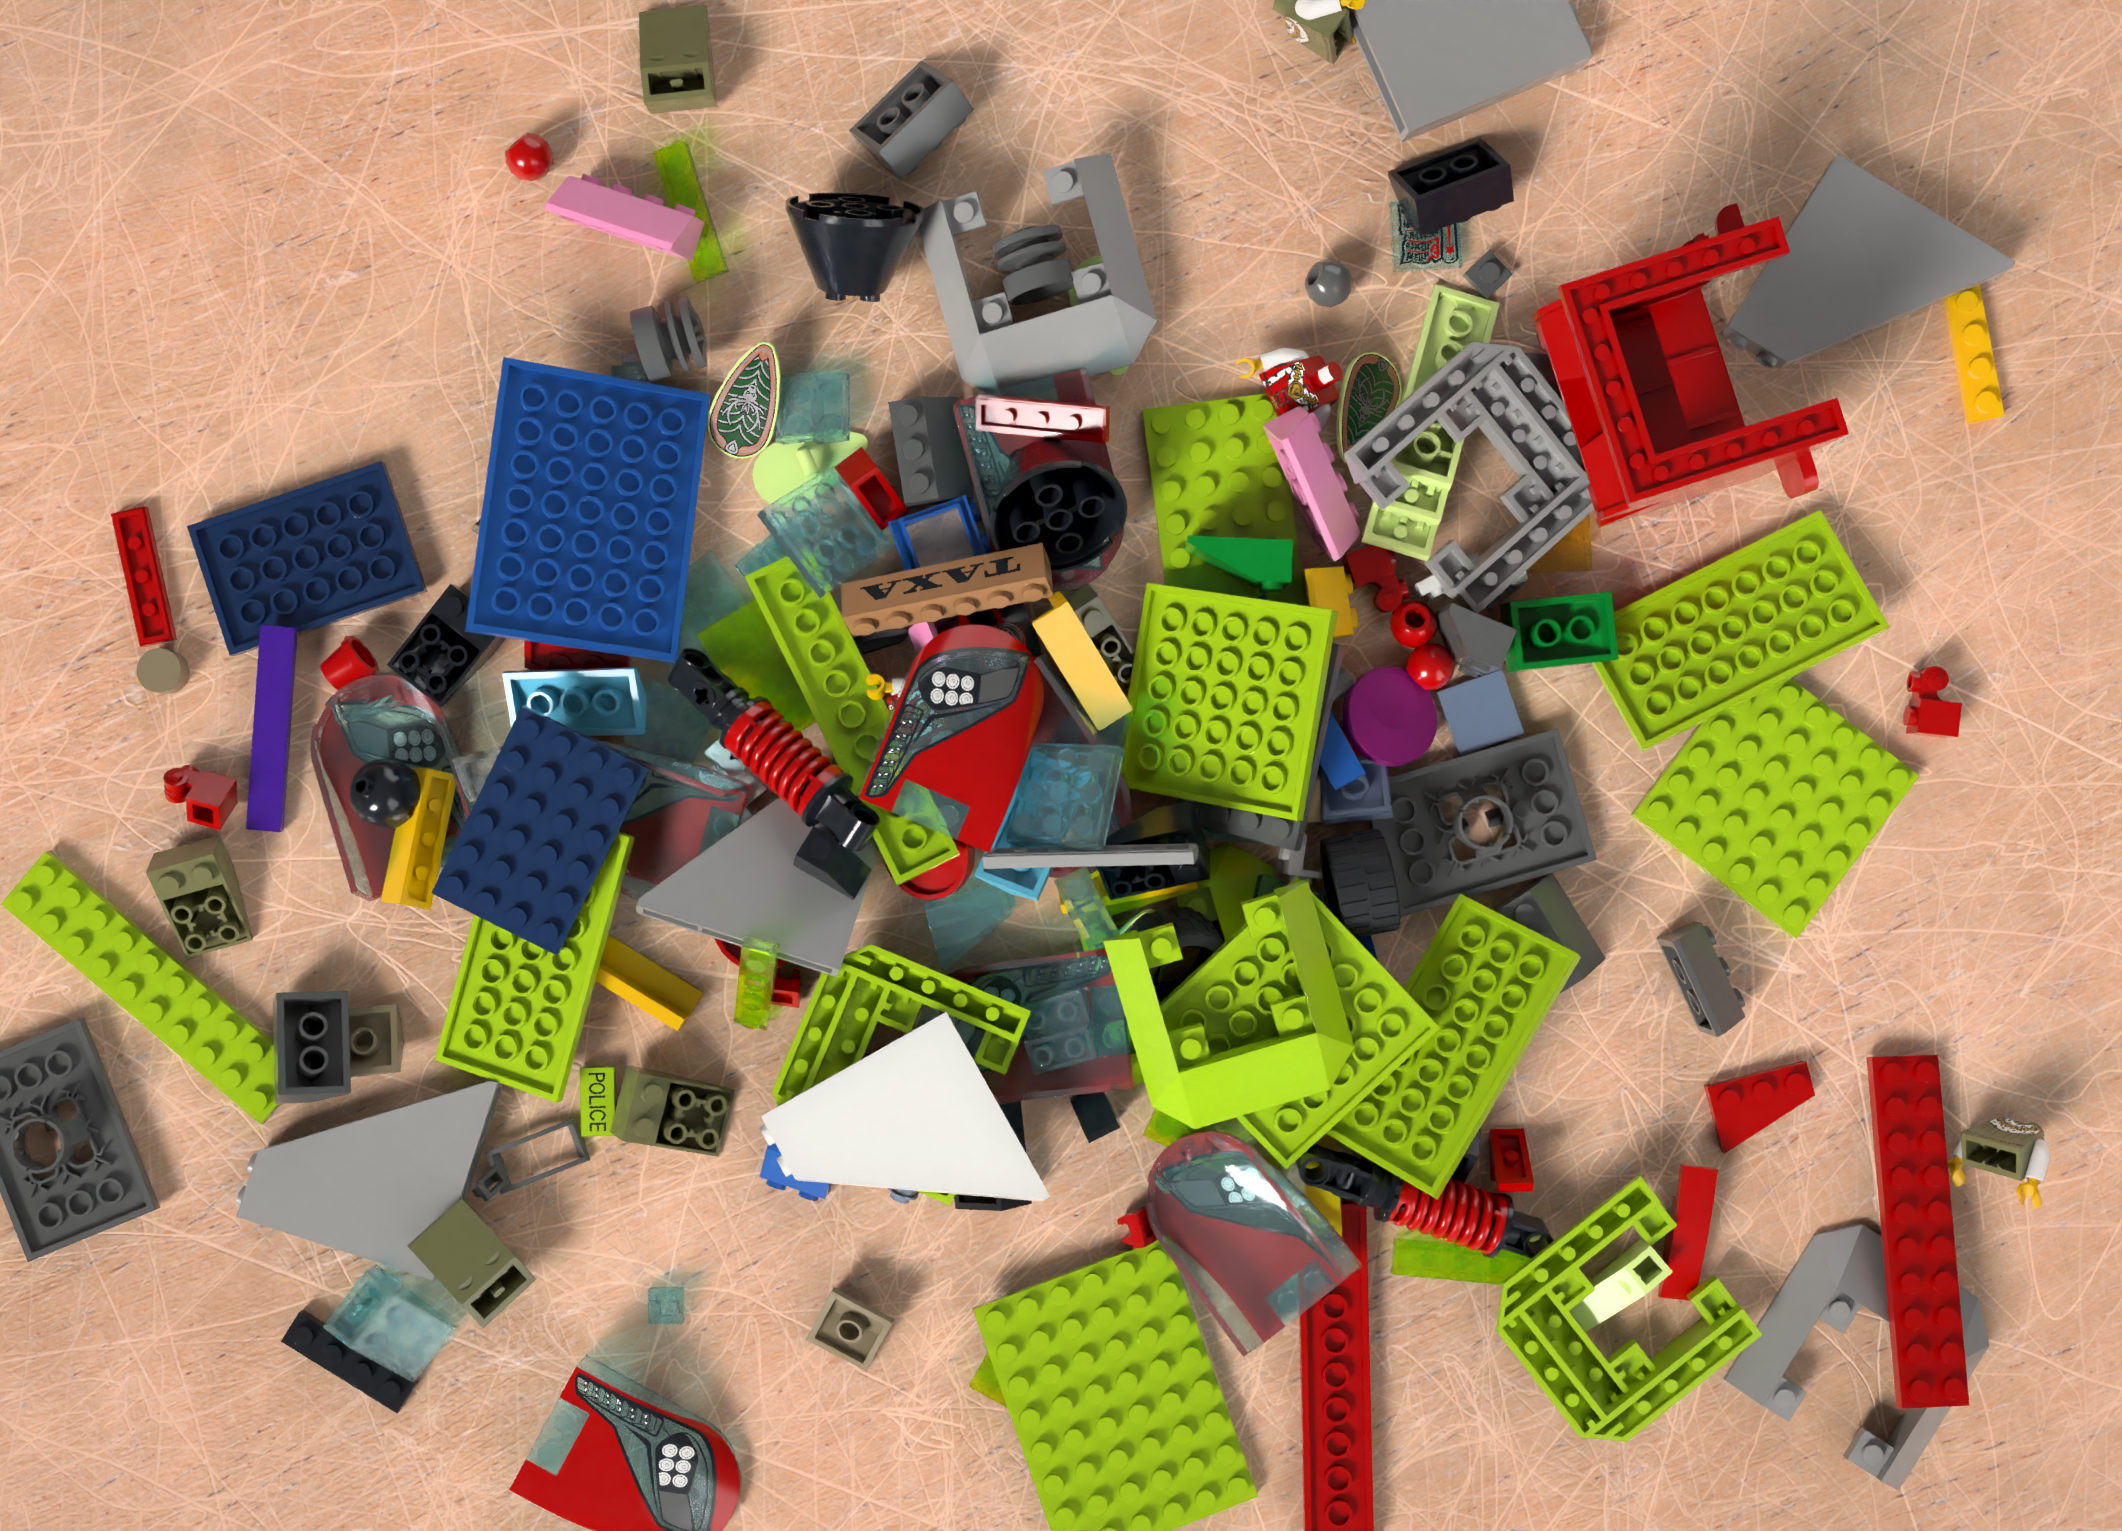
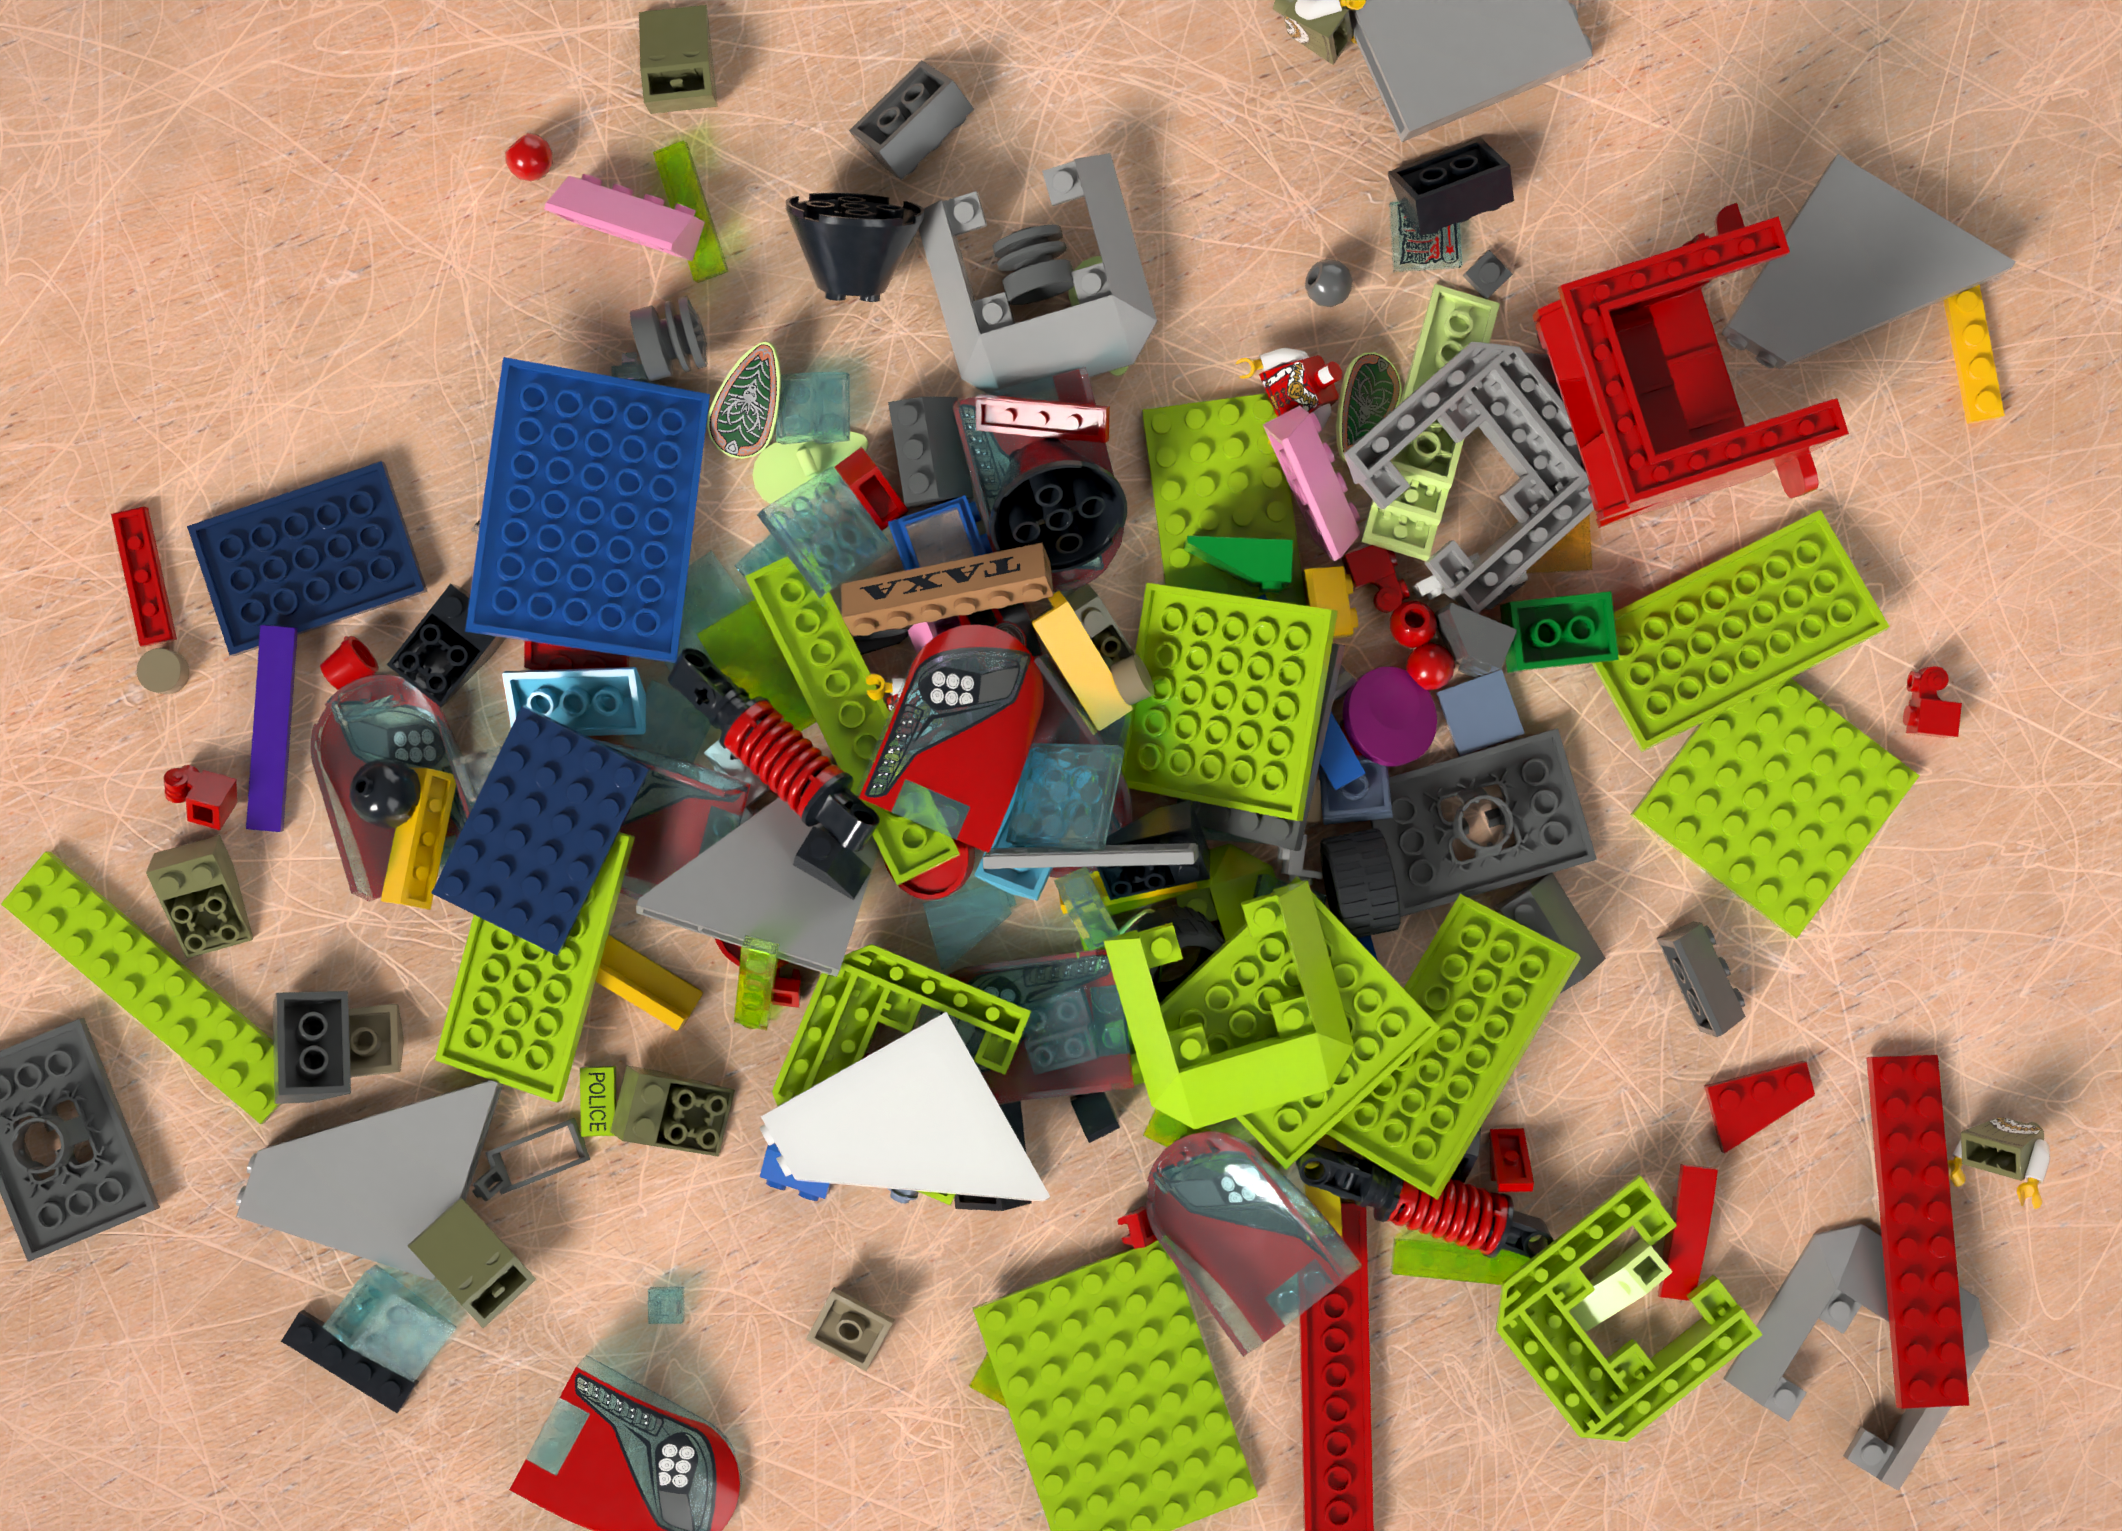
(1132, 679): none -> dark tan piece

